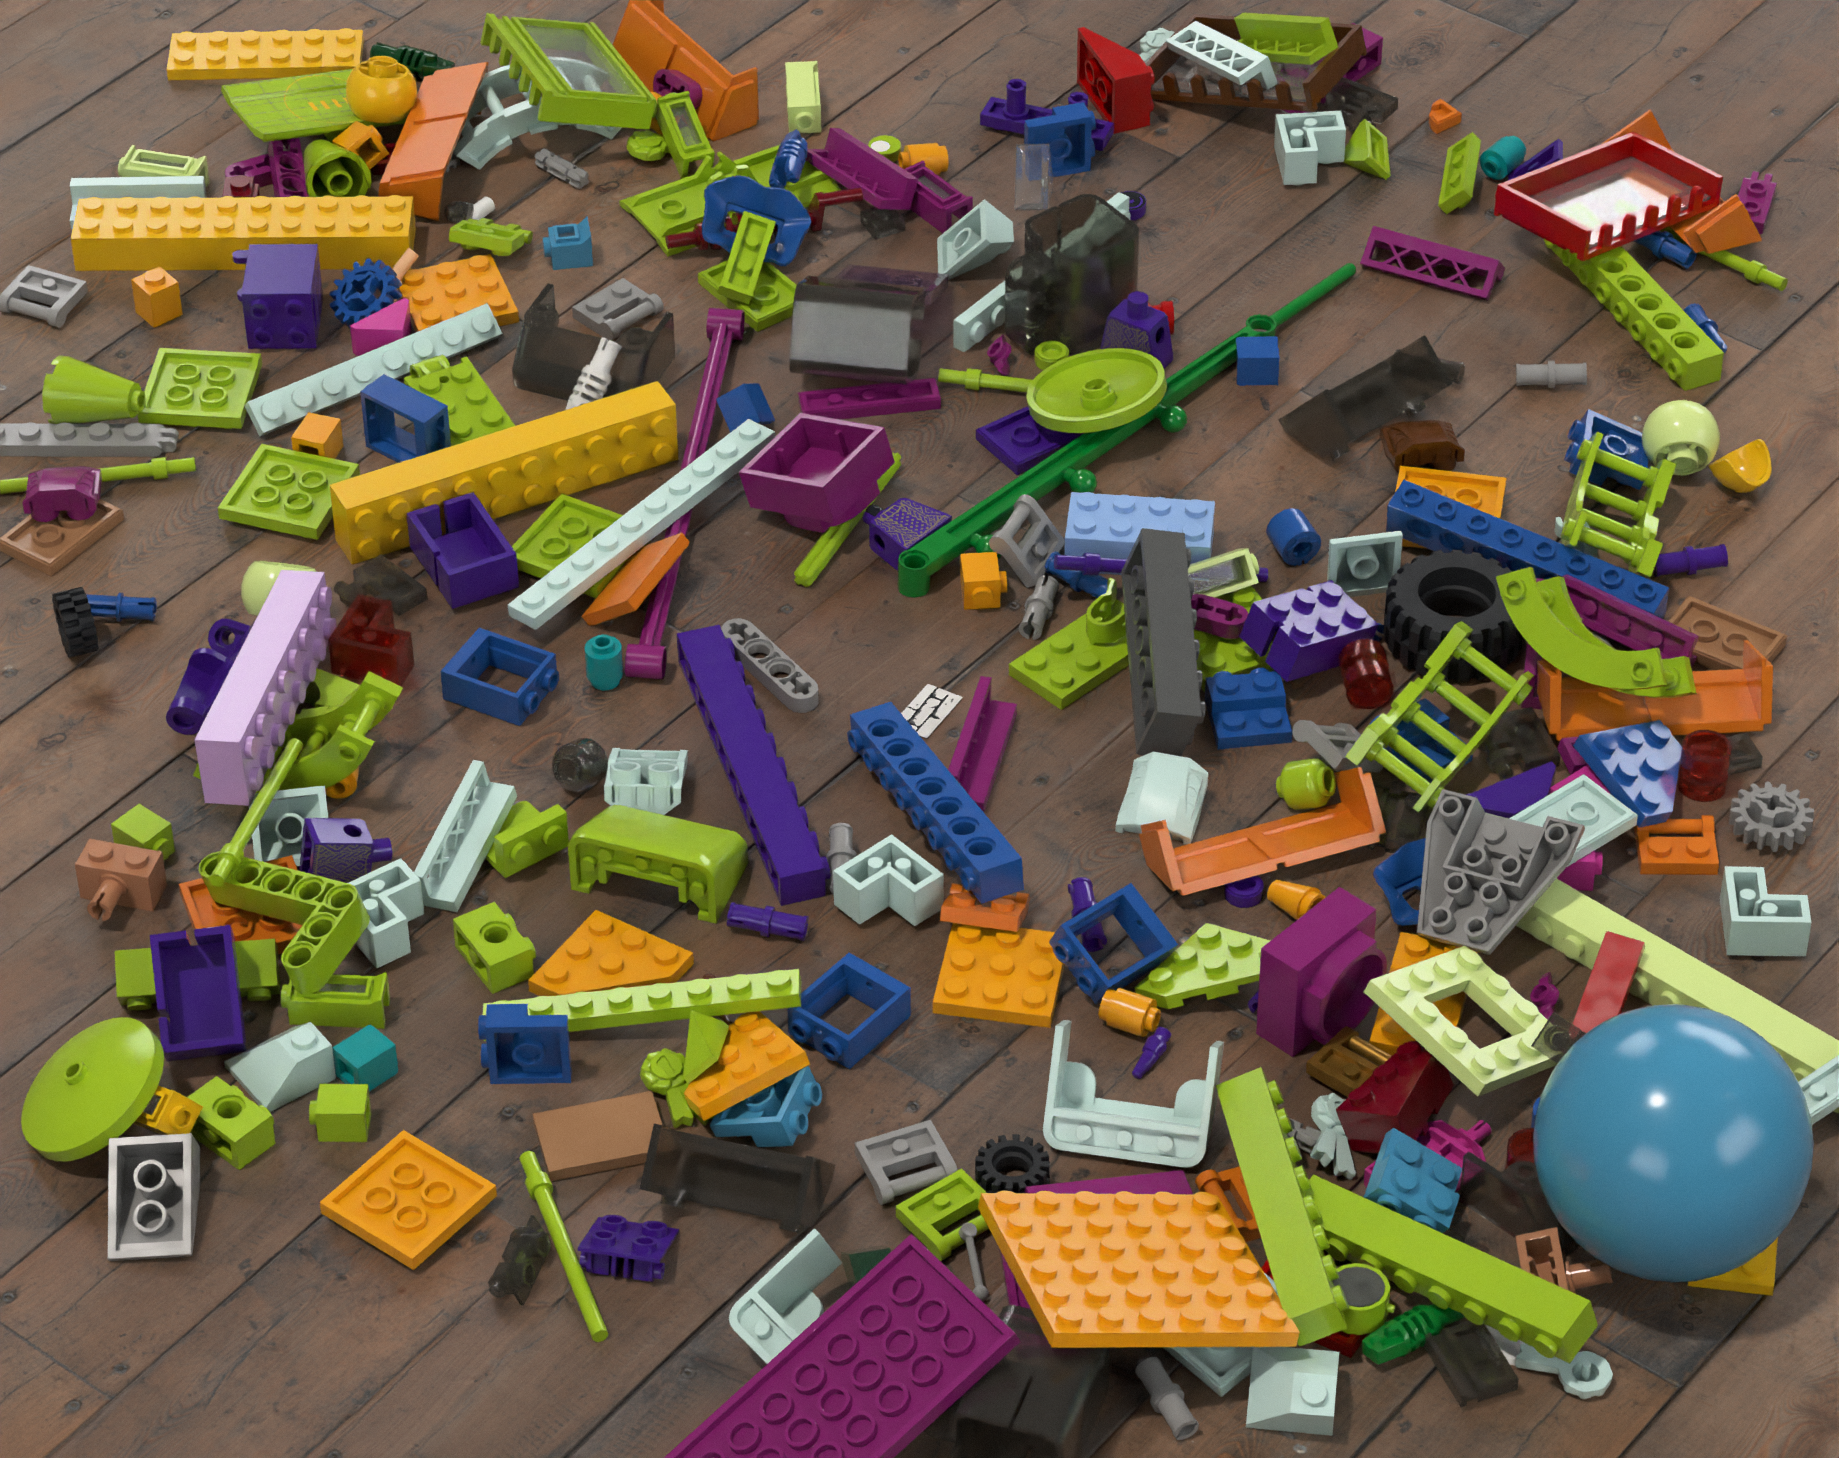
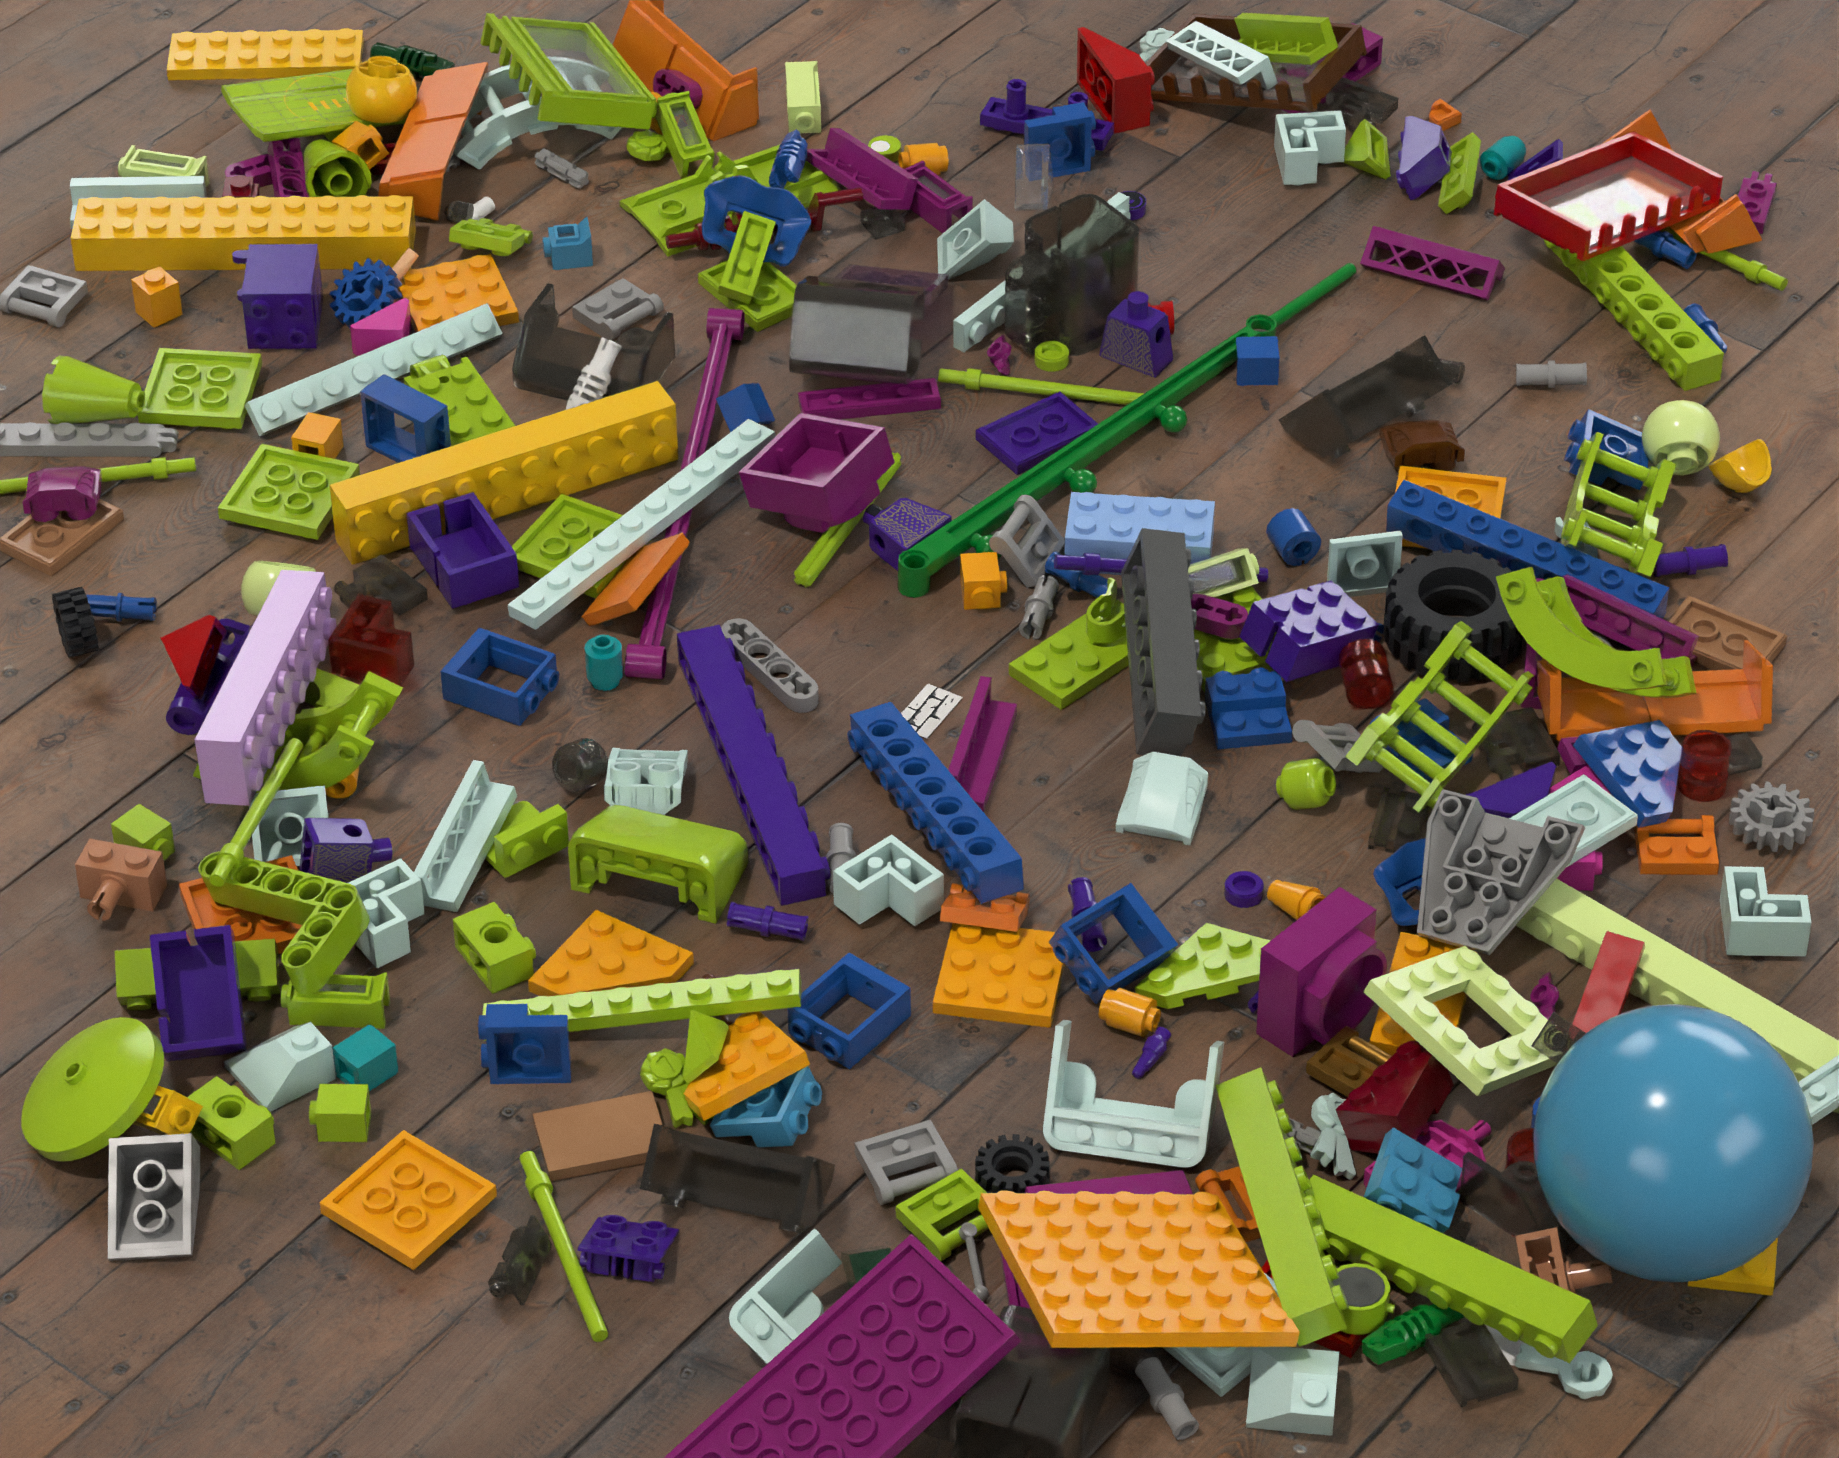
(194, 652): none -> red slope
(1096, 390): lime dish -> none
(1260, 848): orange piece -> none
(1423, 156): none -> slope

